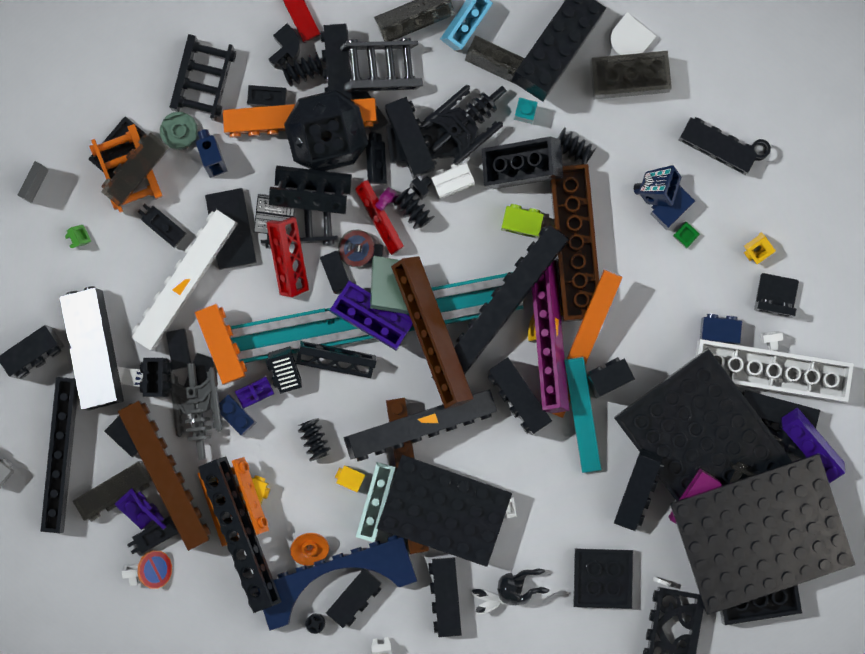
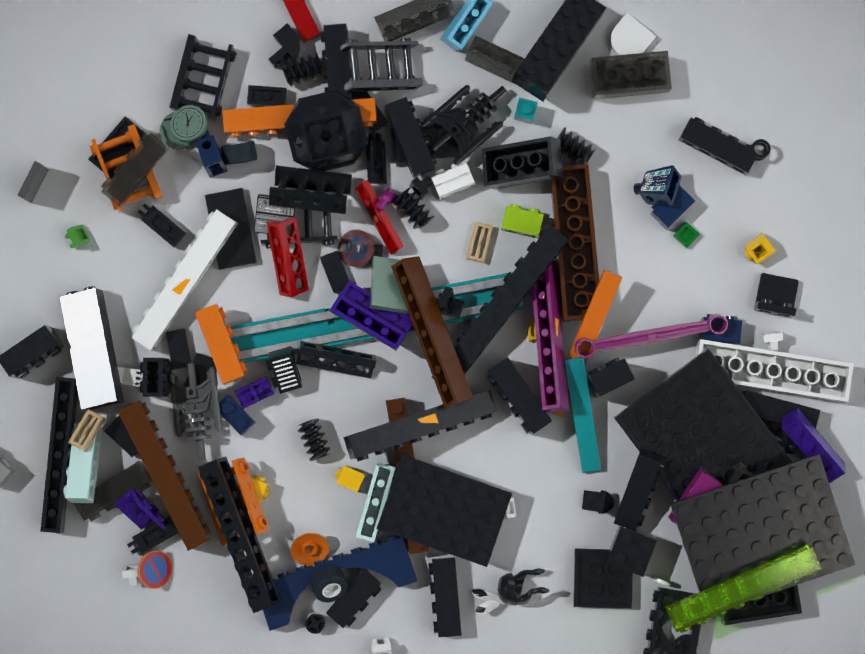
(82, 470): none -> light aqua brick
(98, 423): none -> tan tile
(189, 123): none -> sand green tile
(239, 153): none -> black wheel
(329, 583): none -> black wheel
(448, 304): none -> black bracket
(476, 258): none -> tan tile
(597, 501): none -> black tile
(631, 551): none -> black brick
(651, 335): none -> magenta piece
(742, 588): none -> clear neon green brick

